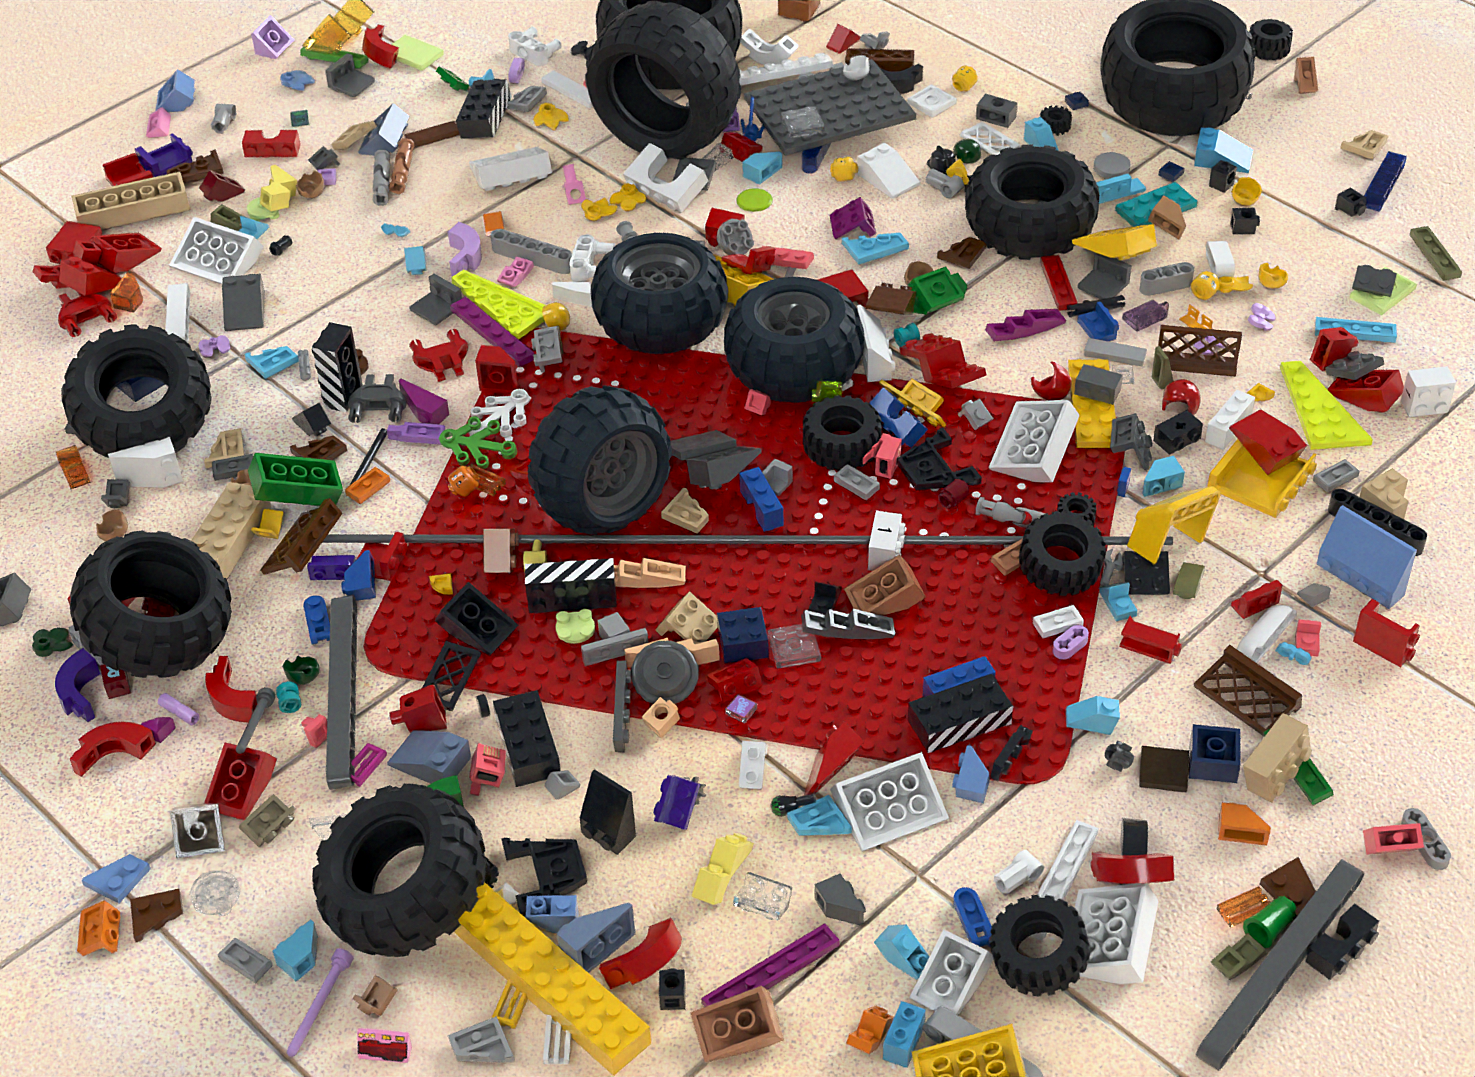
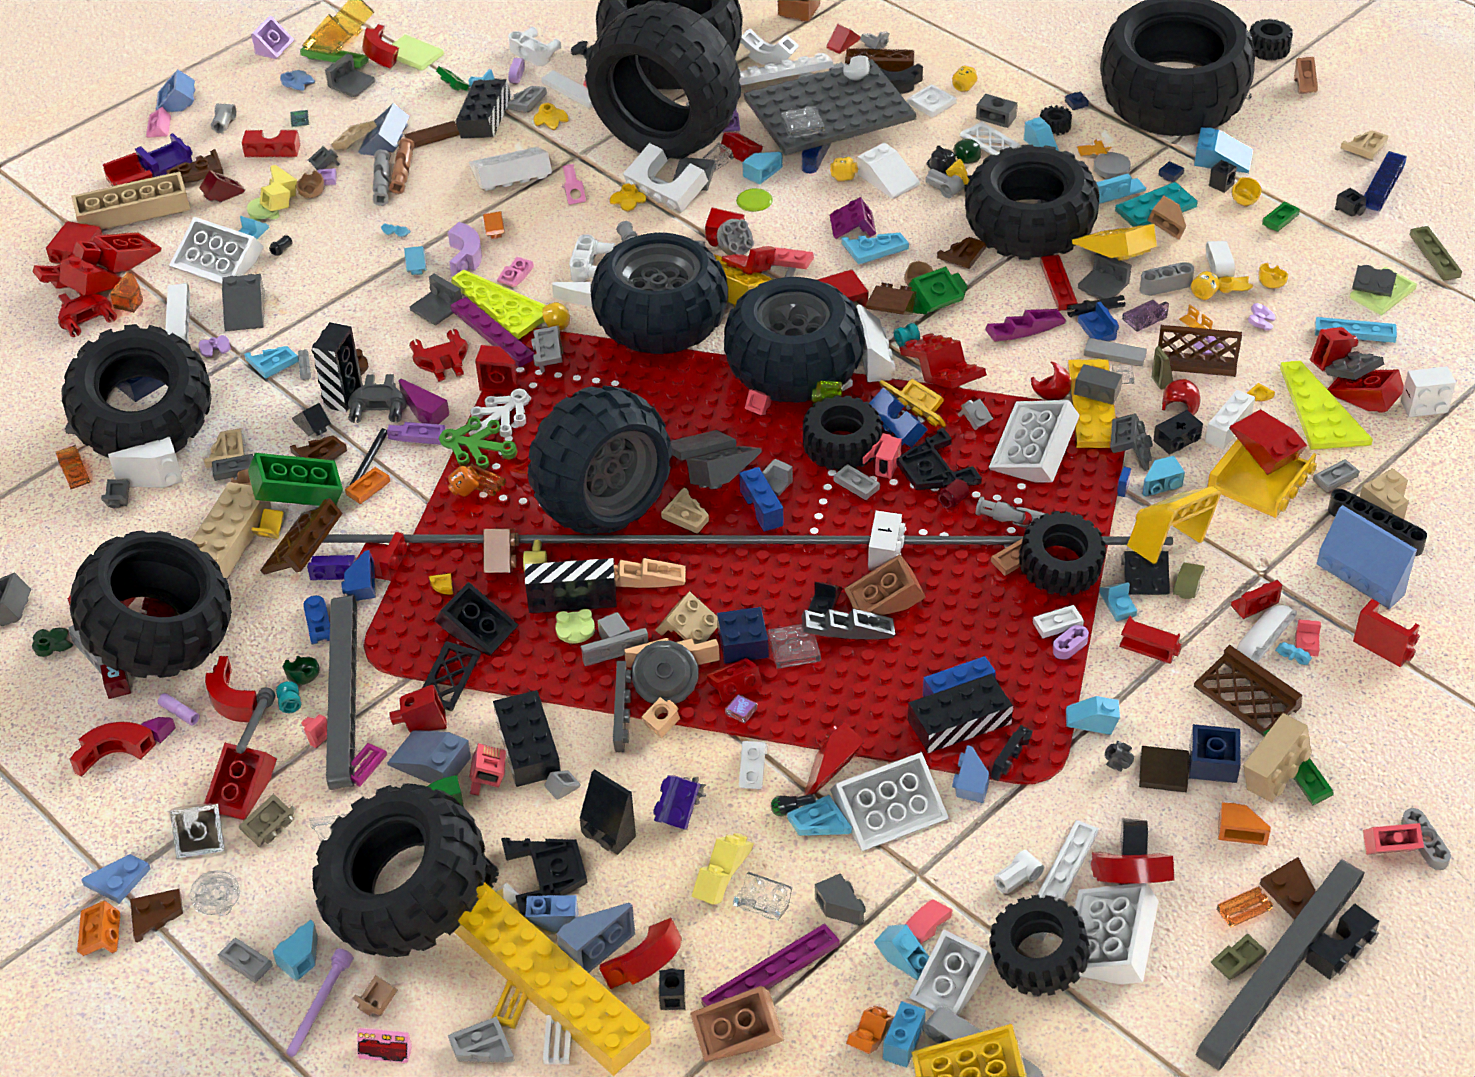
(71, 678): dark purple arch -> none
(113, 525): medium nougat hair -> none
(222, 215): olive slope -> none
(483, 706): black tile -> none
(541, 253): light grey beam -> none
(598, 209): yellow plate -> none
(751, 130): blue plant -> none
(927, 918): none -> coral slope
(972, 916): blue plate -> none
(1078, 503): black tyre -> none
(1098, 148): none -> light orange piece
(1110, 566): light grey bar -> none
(1244, 220): black brick -> none
(1270, 921): green plant -> none
(1280, 216): none -> green plate
(1314, 594): light grey slope -> none

